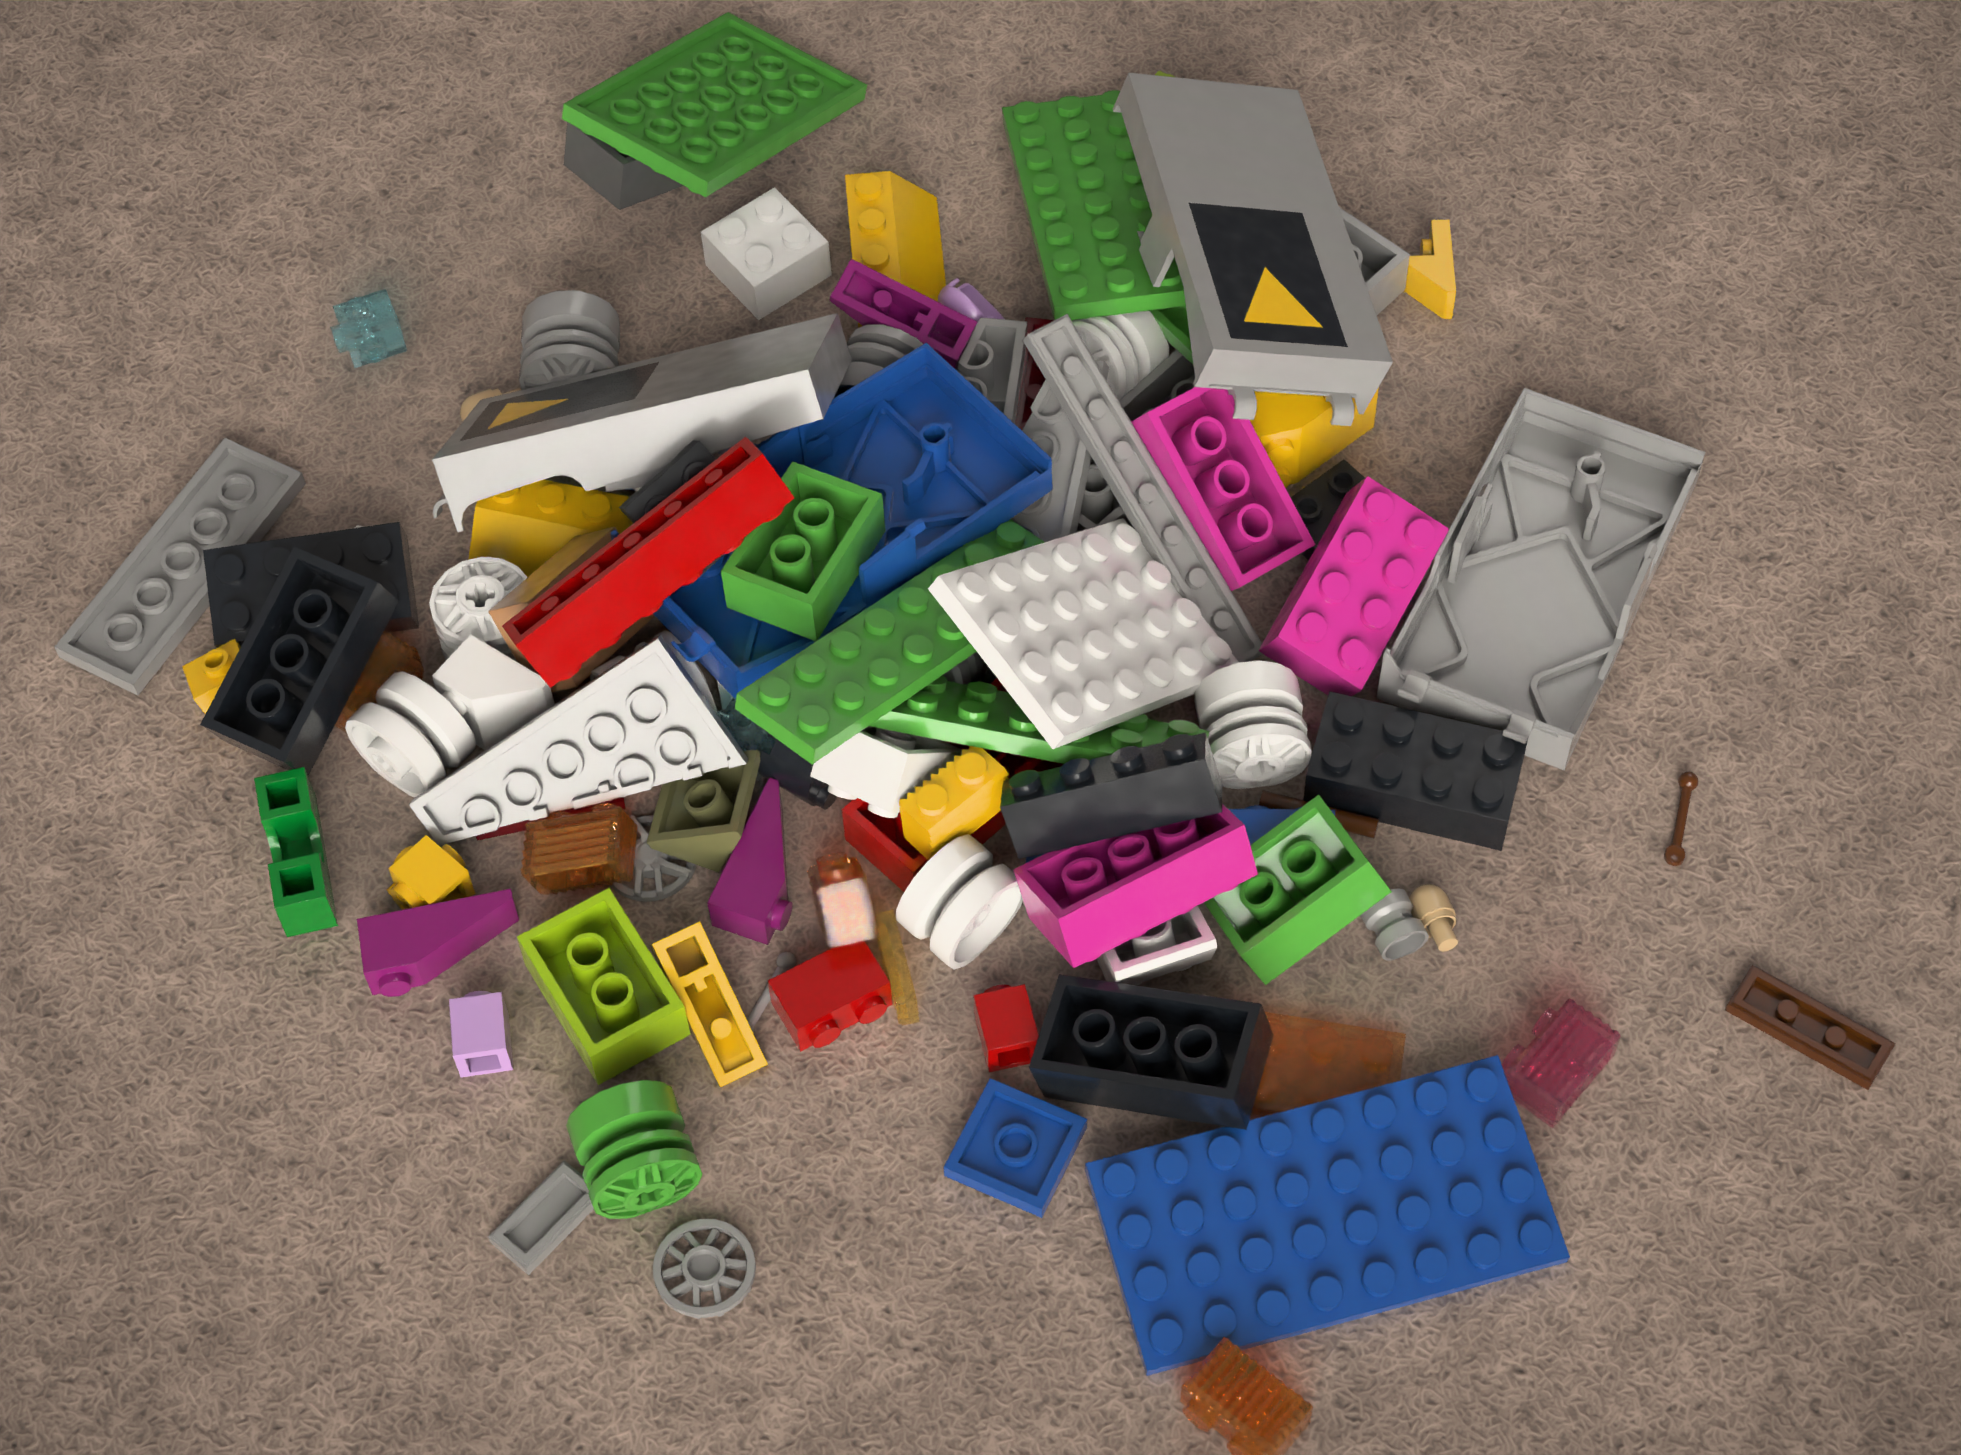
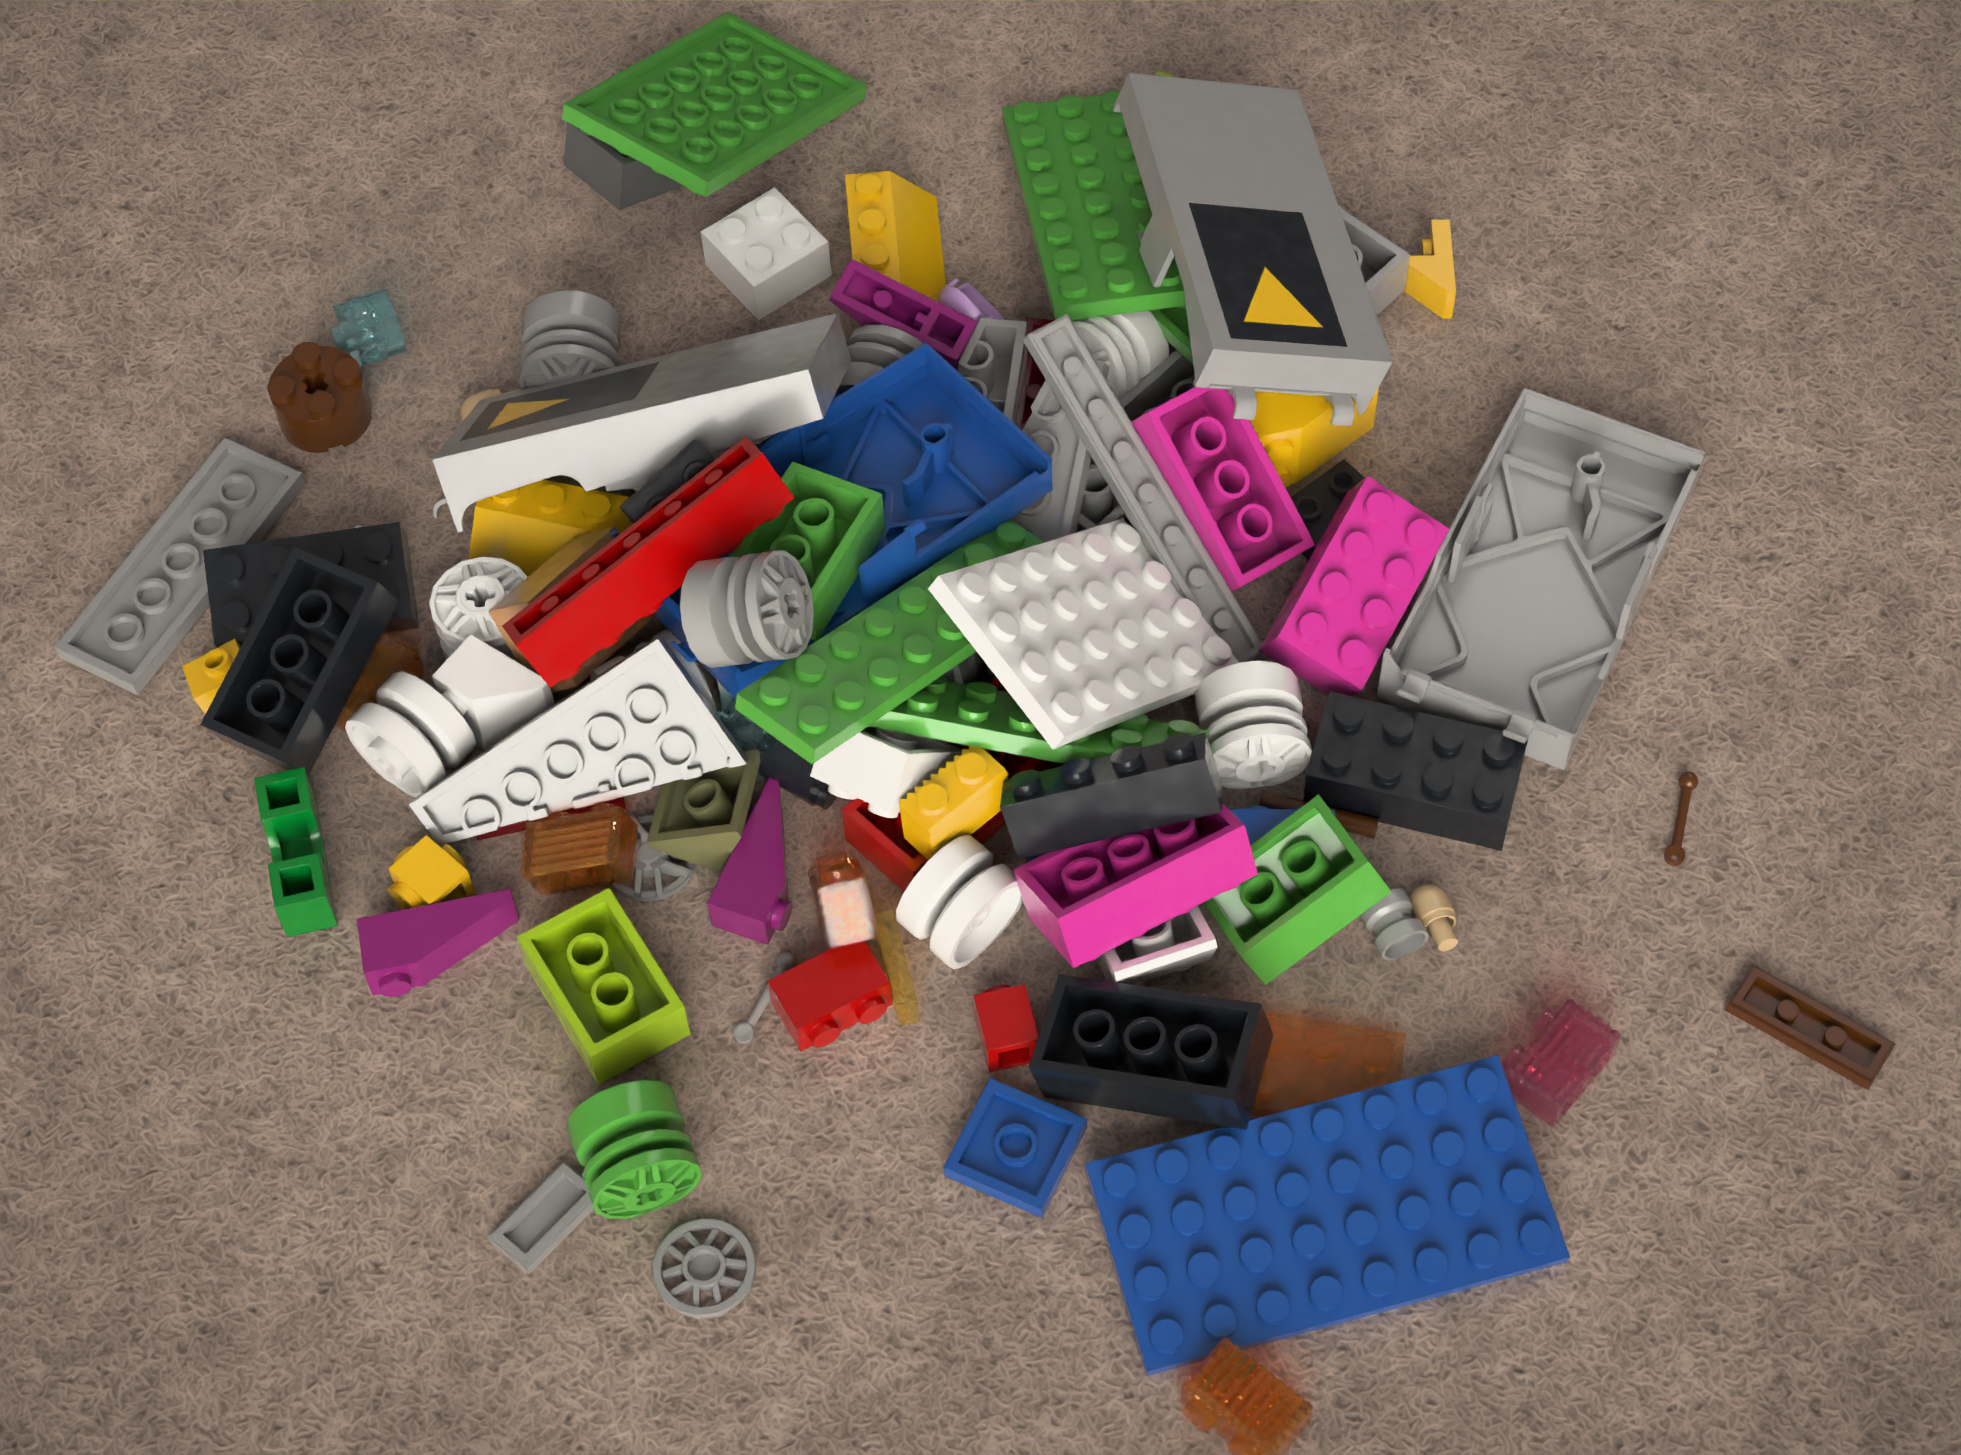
(320, 398): none -> reddish brown brick
(480, 1033): lavender brick -> none
(709, 1004): yellow slope -> none
(747, 609): none -> light grey wheel

